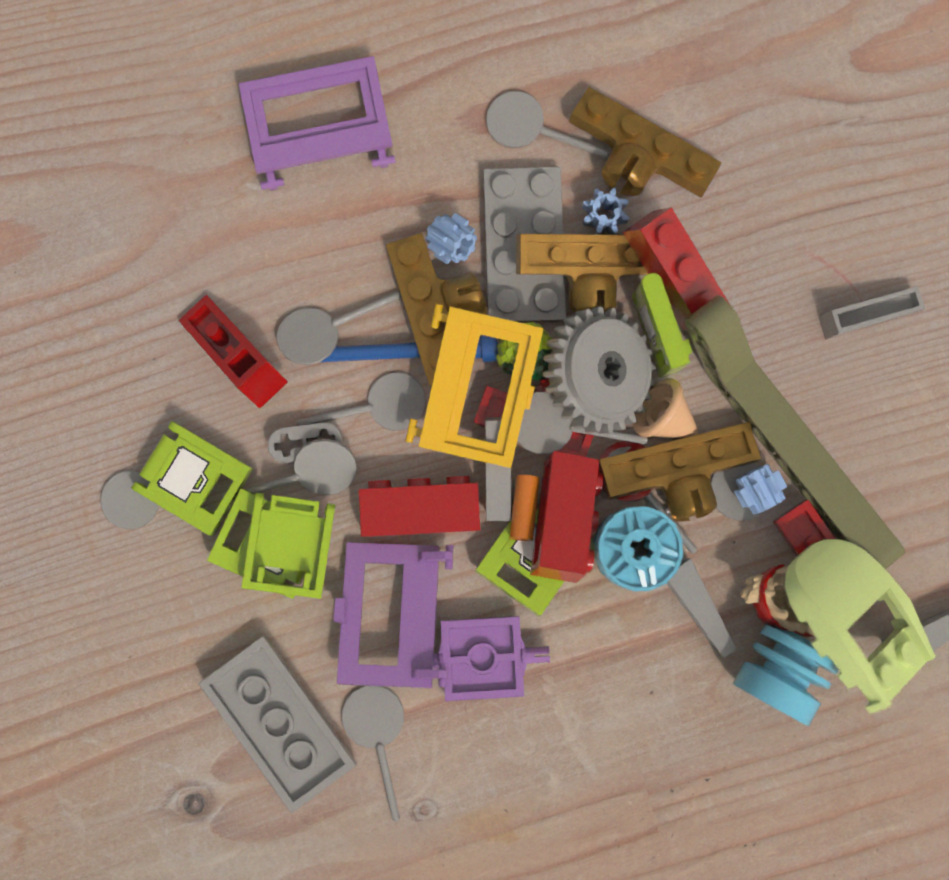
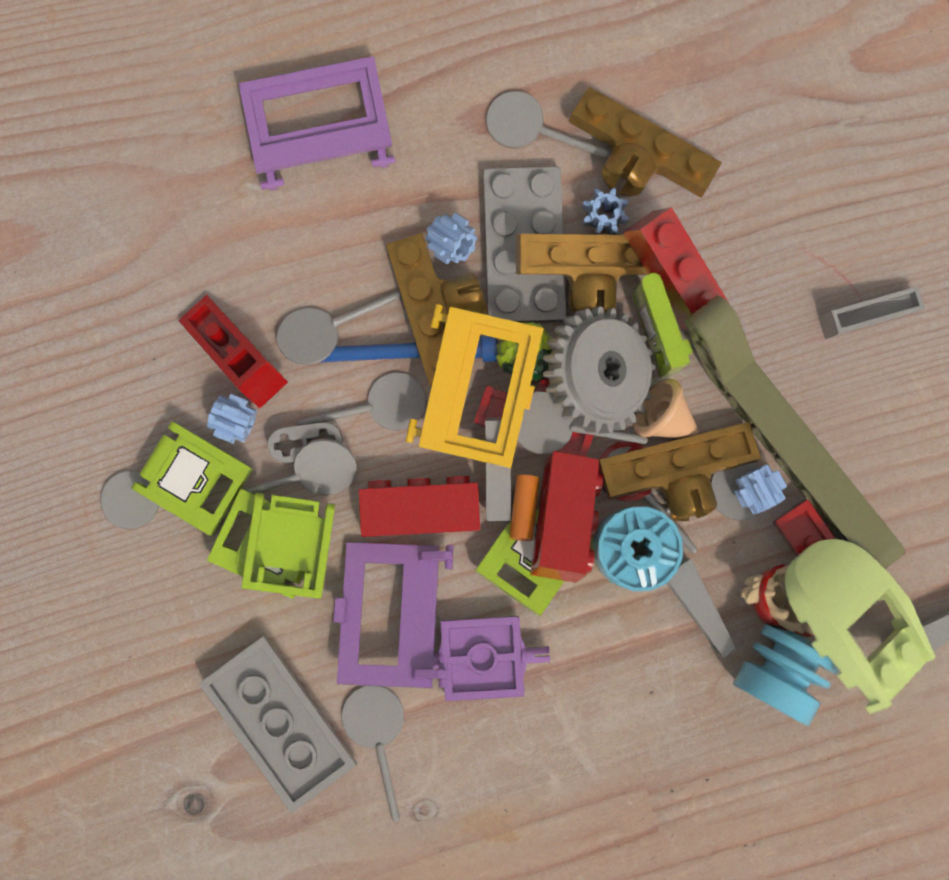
(231, 418): none -> light blue gear

